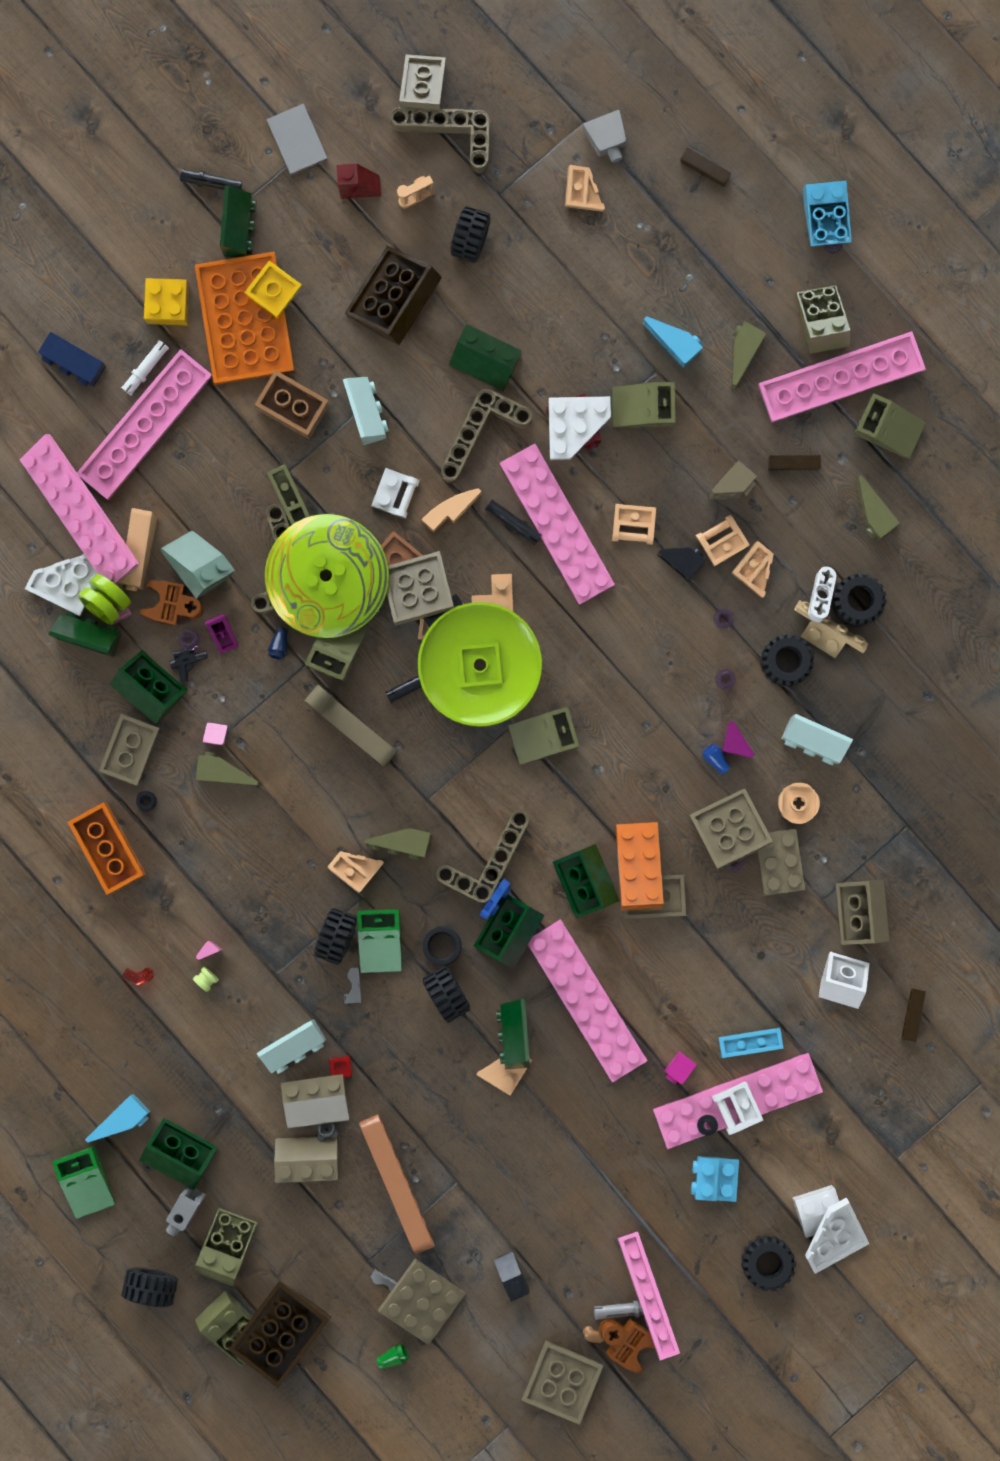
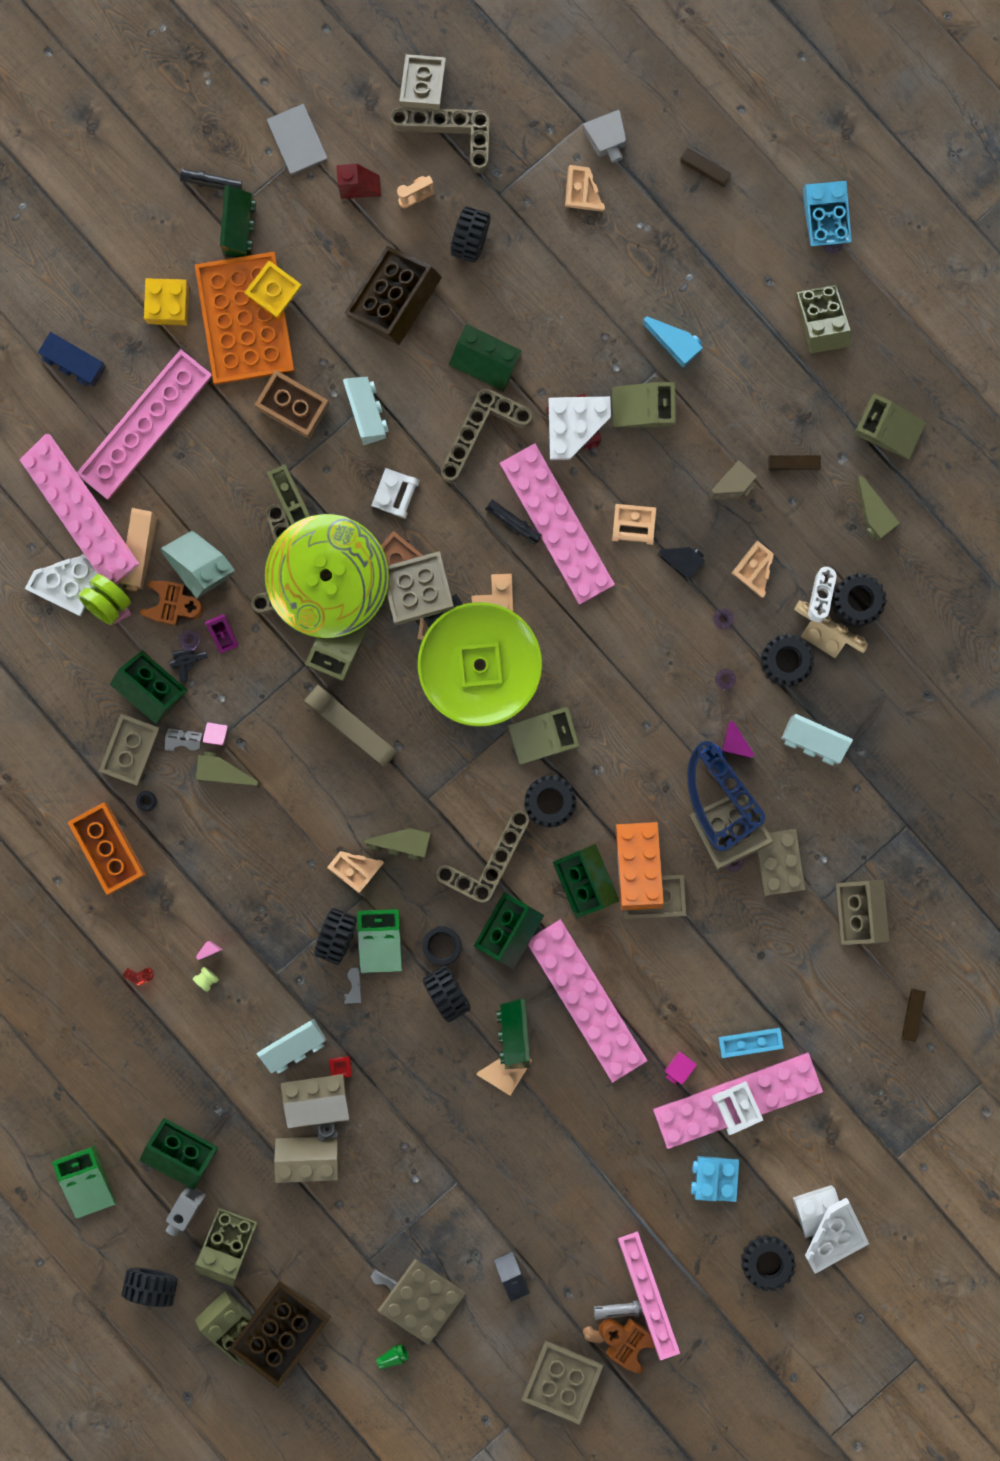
(86, 634): dark green slope -> none
(126, 1116): medium azure slope -> none
(144, 368): white pin -> none
(171, 743): none -> light grey piece
(278, 645): dark blue cone -> none
(396, 1184): nougat beam -> none
(403, 689): black pin -> none
(450, 509): light nougat slope -> none
(492, 906): blue wing -> none
(568, 798): none -> black tyre
(707, 1118): black plate -> none
(726, 546): light nougat plate -> none
(733, 795): none -> dark blue beam
(744, 348): olive slope -> none
(807, 795): light nougat plate -> none
(841, 377): bright pink plate -> none
(844, 980): white slope -> none

